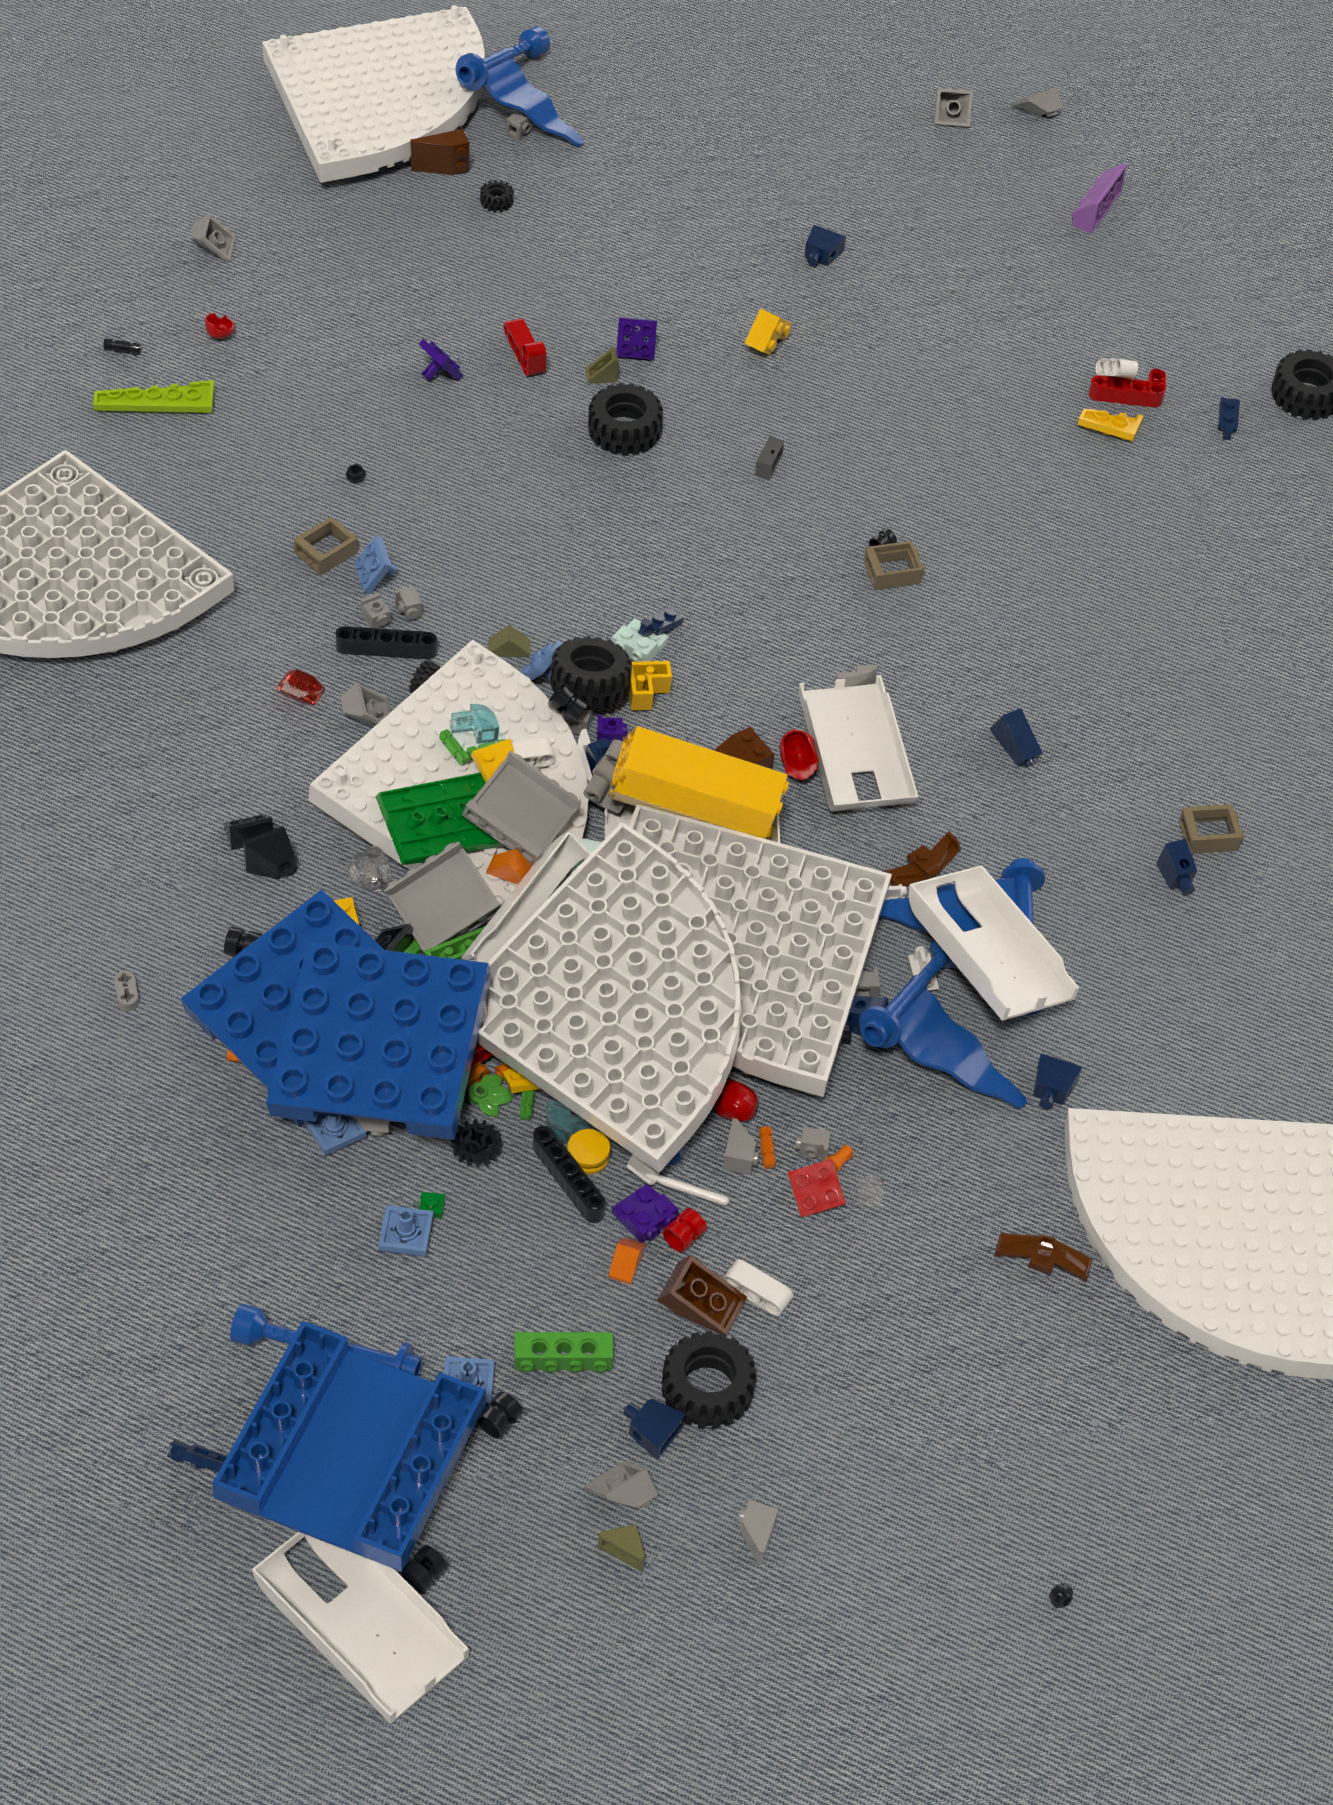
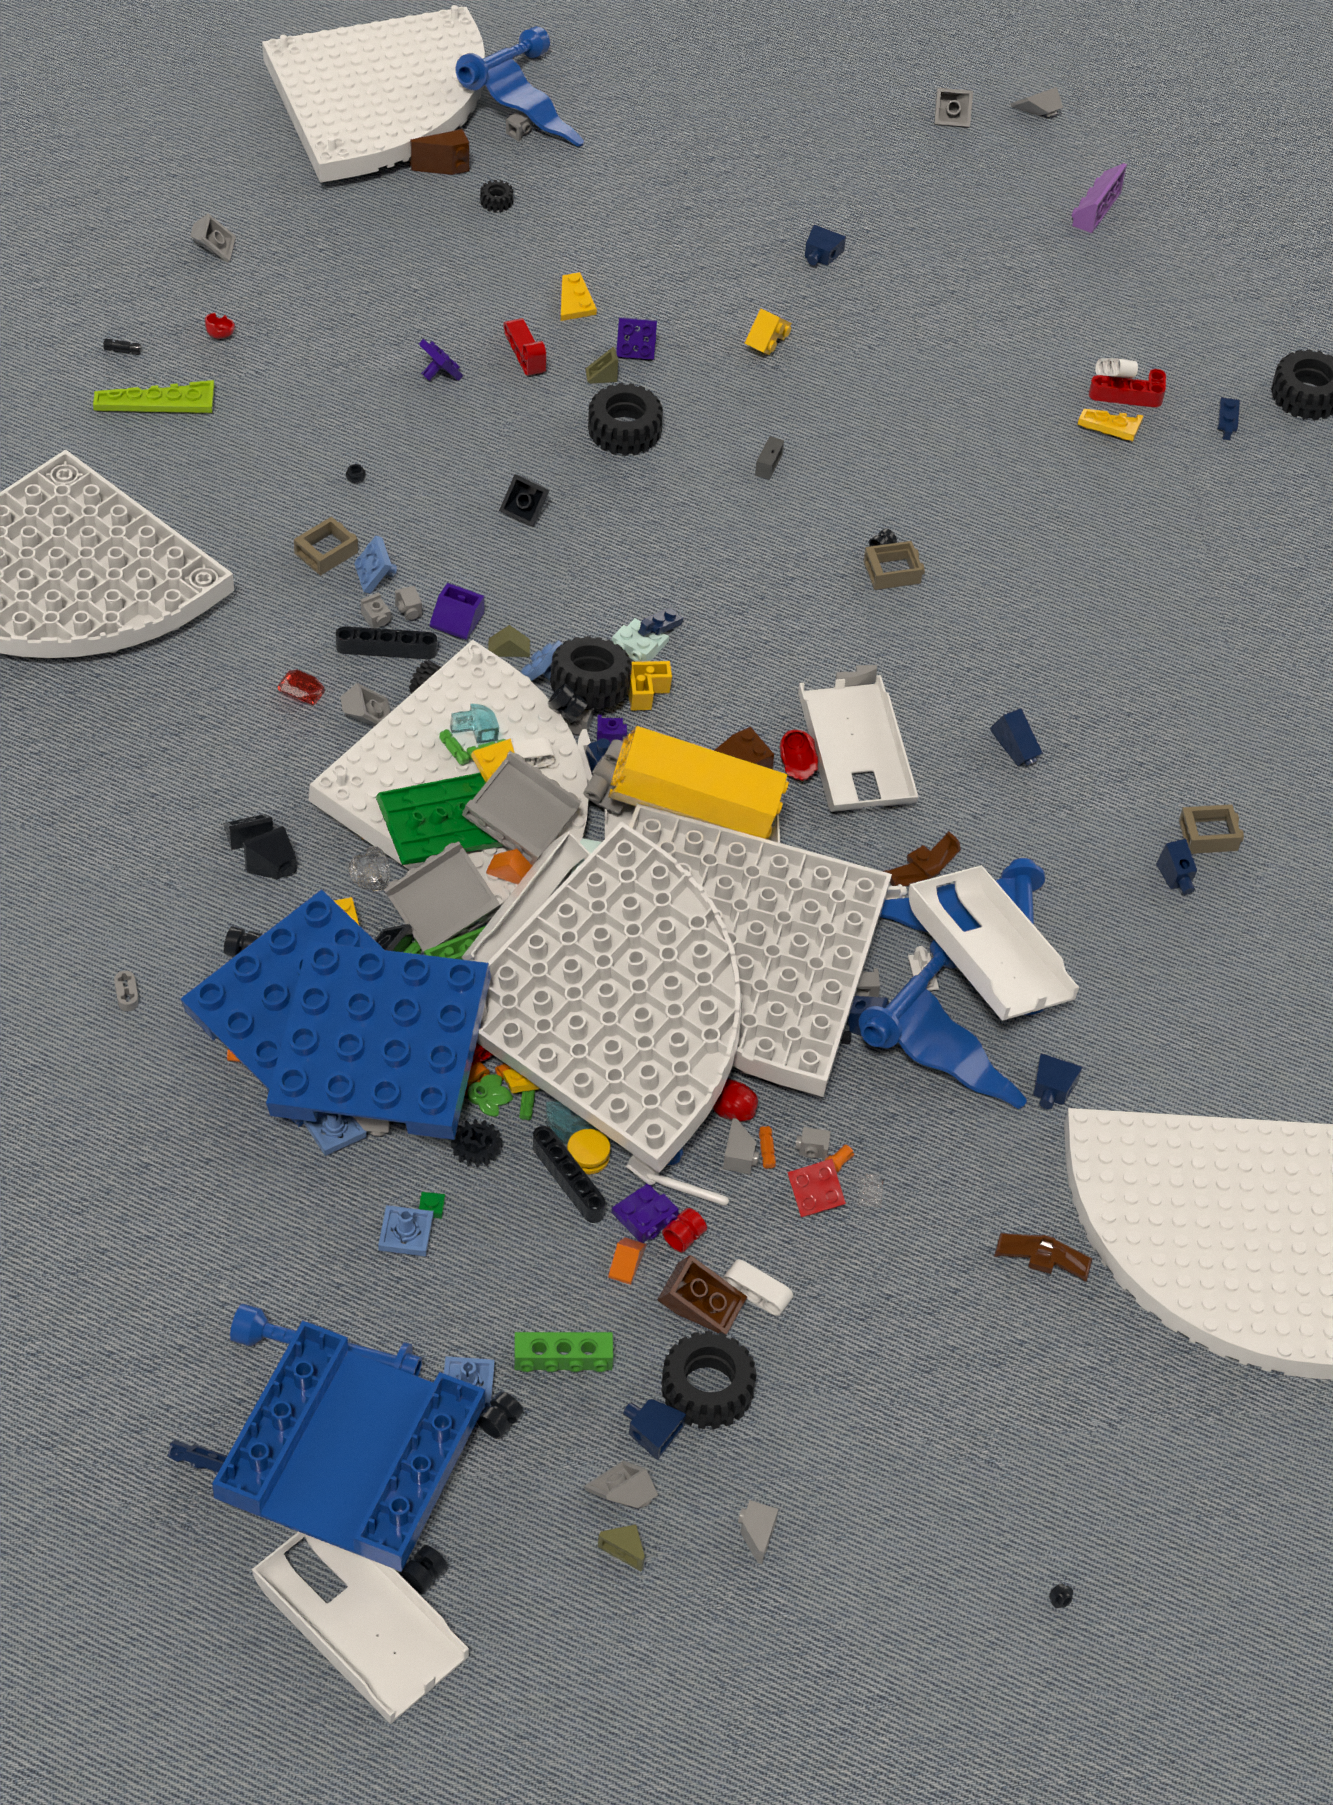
(457, 611): none -> dark purple slope
(524, 500): none -> black slope
(575, 298): none -> yellow wing

